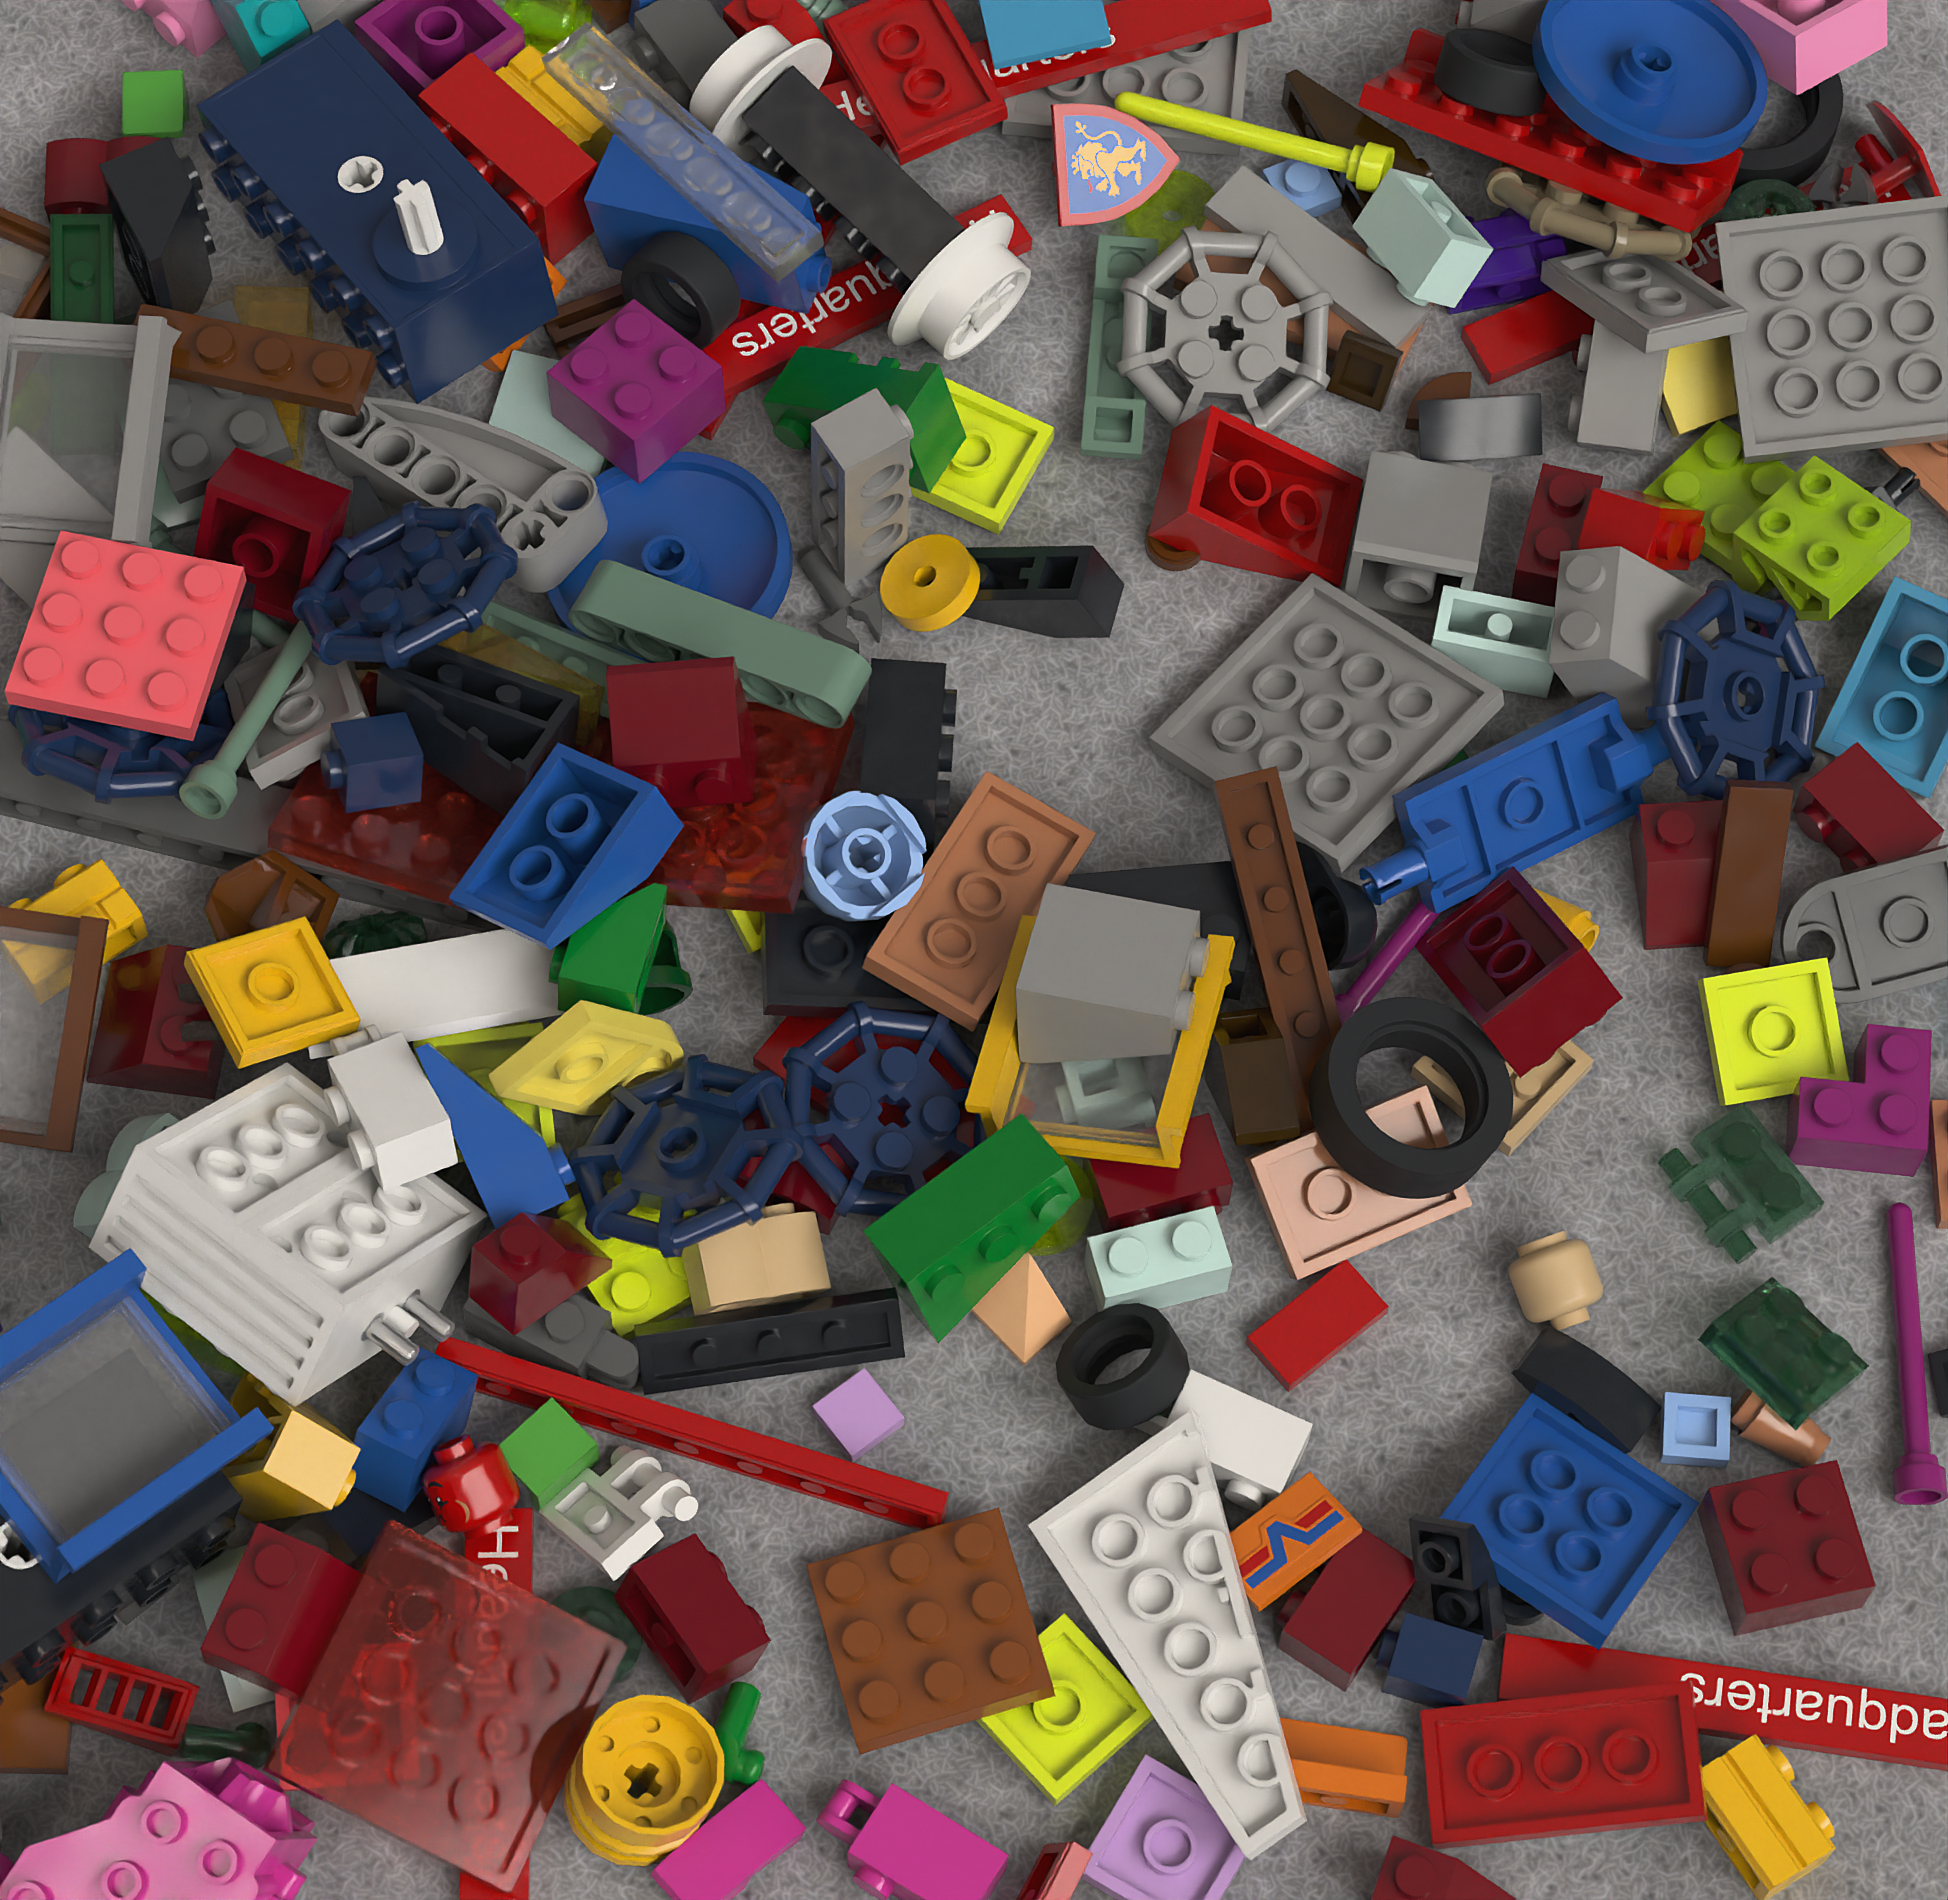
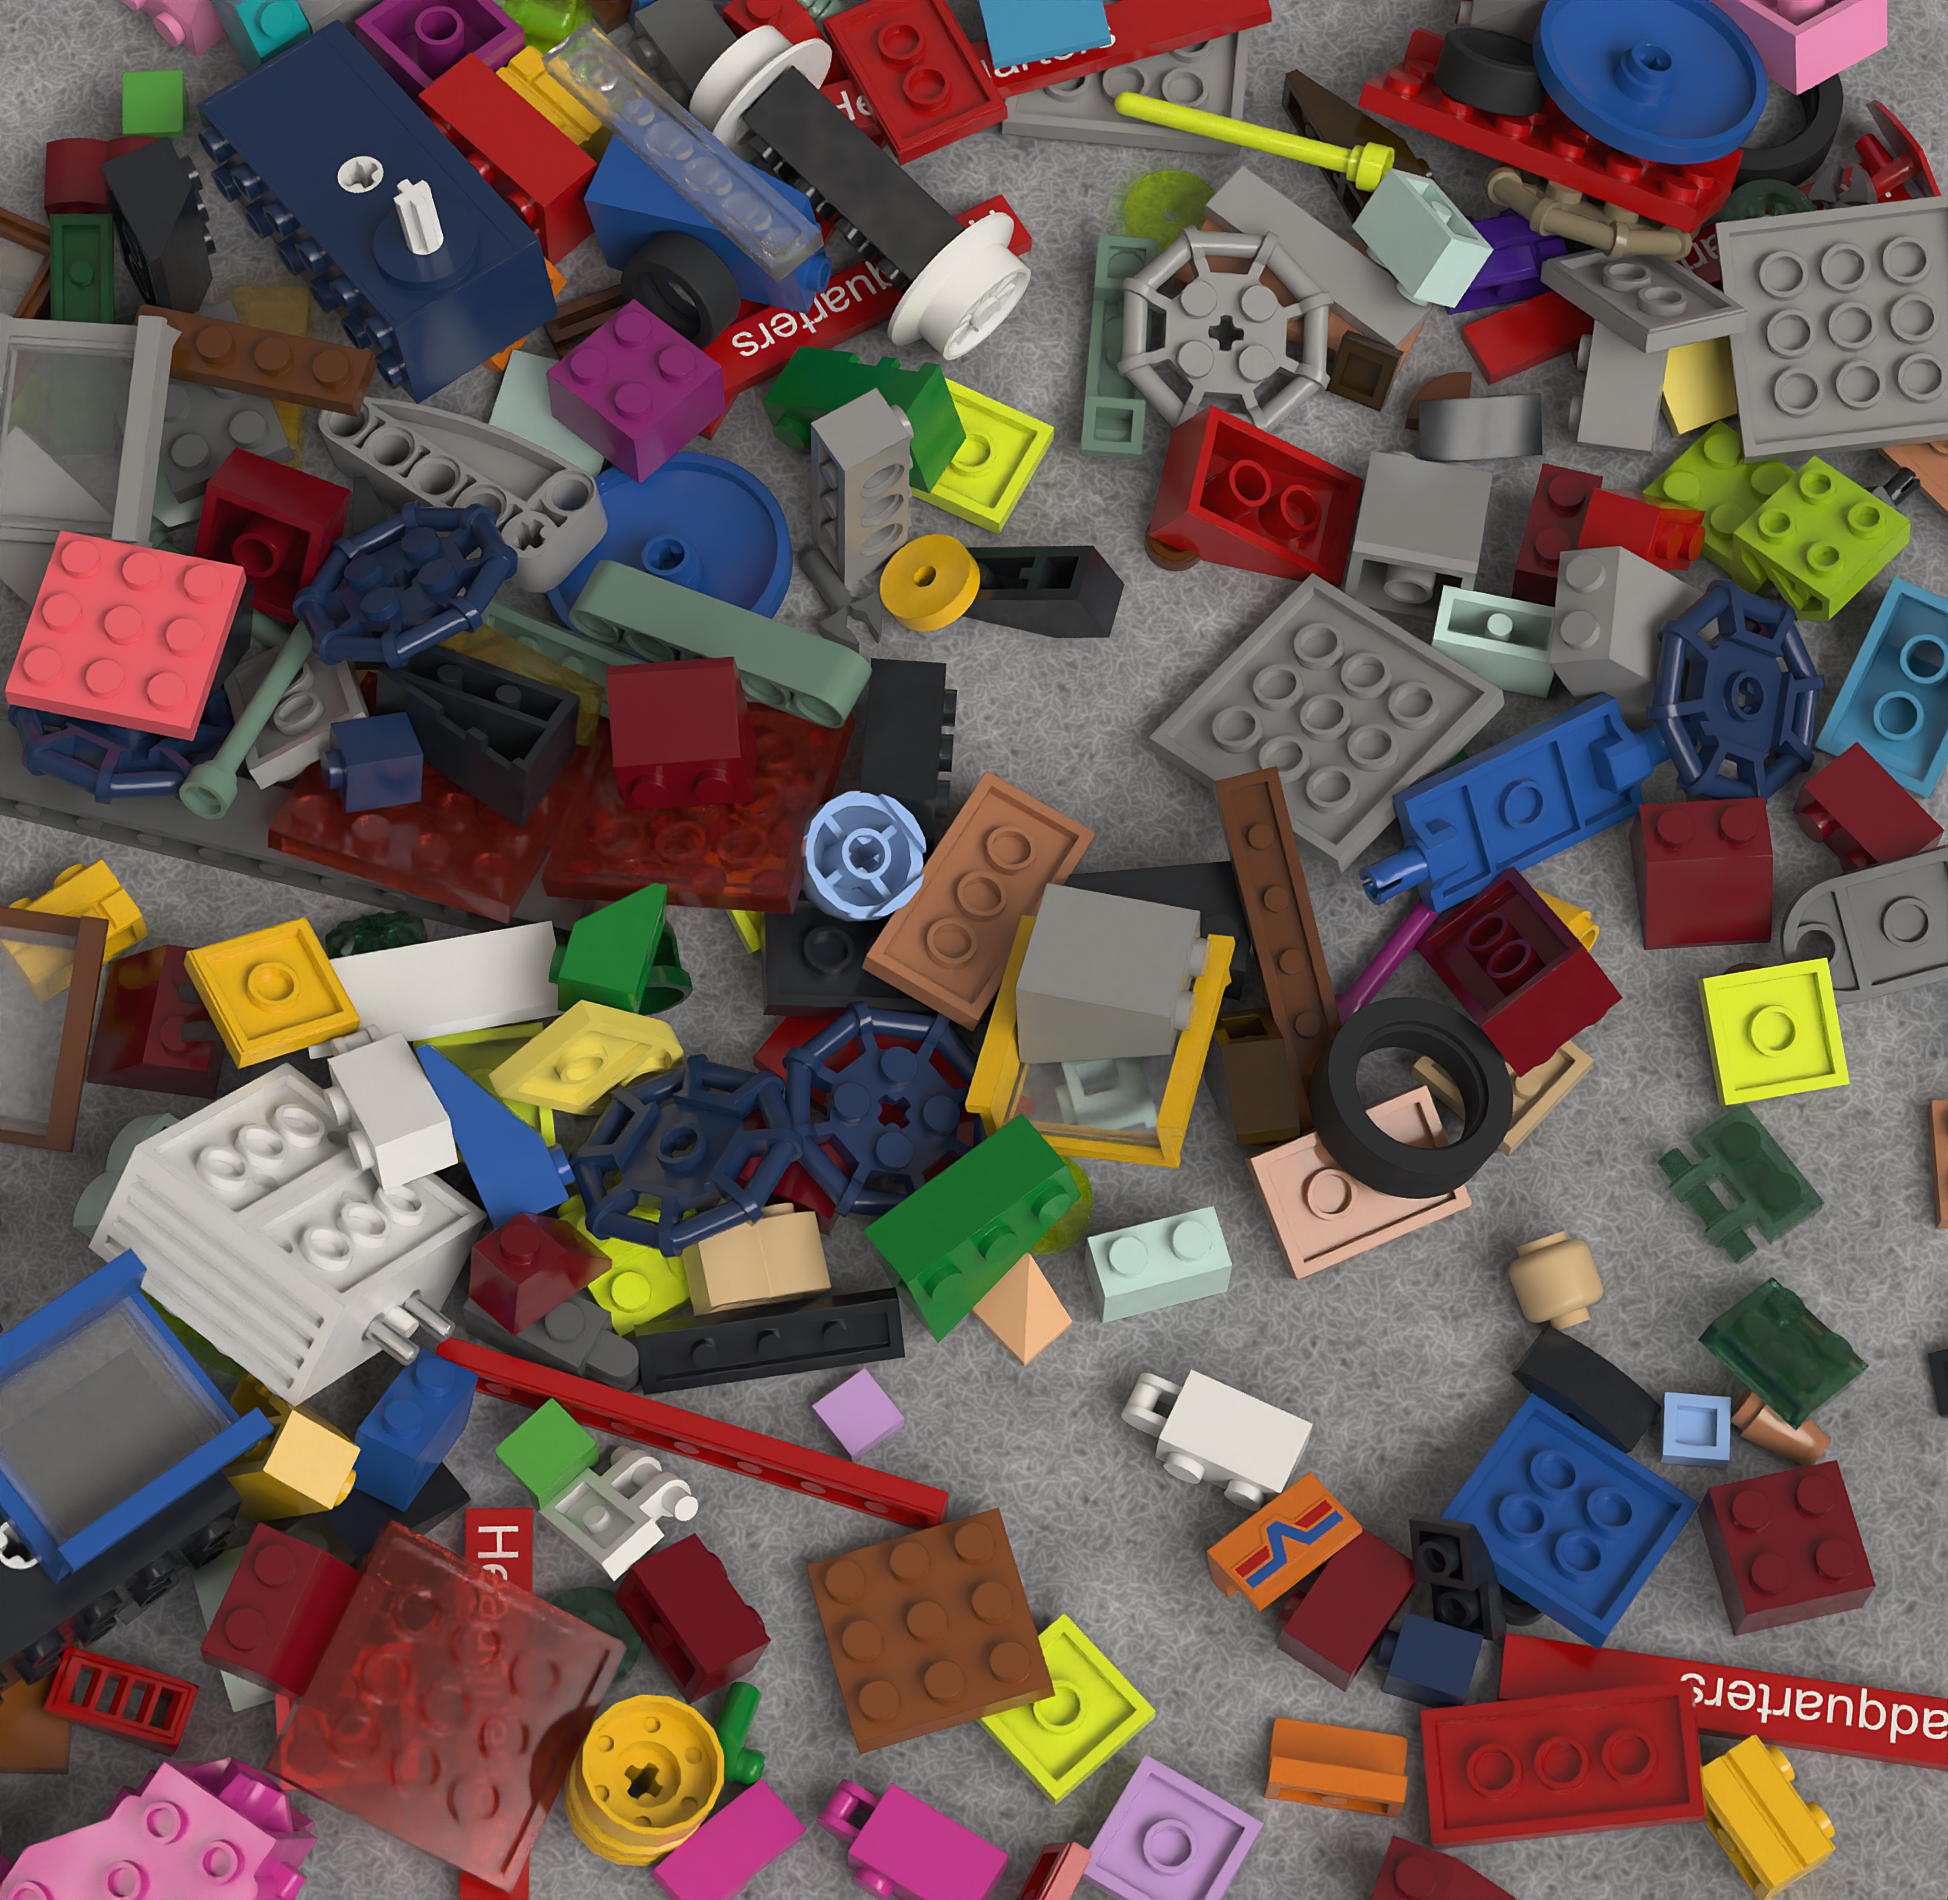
(246, 1743): clear green arm -> none
(267, 894): reddish brown slope -> none
(470, 1487): red head -> none
(568, 849): blue slope -> none
(1104, 163): shield -> none
(1141, 1392): black tyre -> none
(1144, 1193): dark red brick -> none
(1166, 1594): white wing -> none
(1305, 185): light blue plate -> none
(1316, 1325): red tile -> none
(1341, 912): black cap -> none
(1747, 872): reddish brown tile -> none
(1875, 1120): magenta brick -> none
(1918, 1475): magenta piece -> none

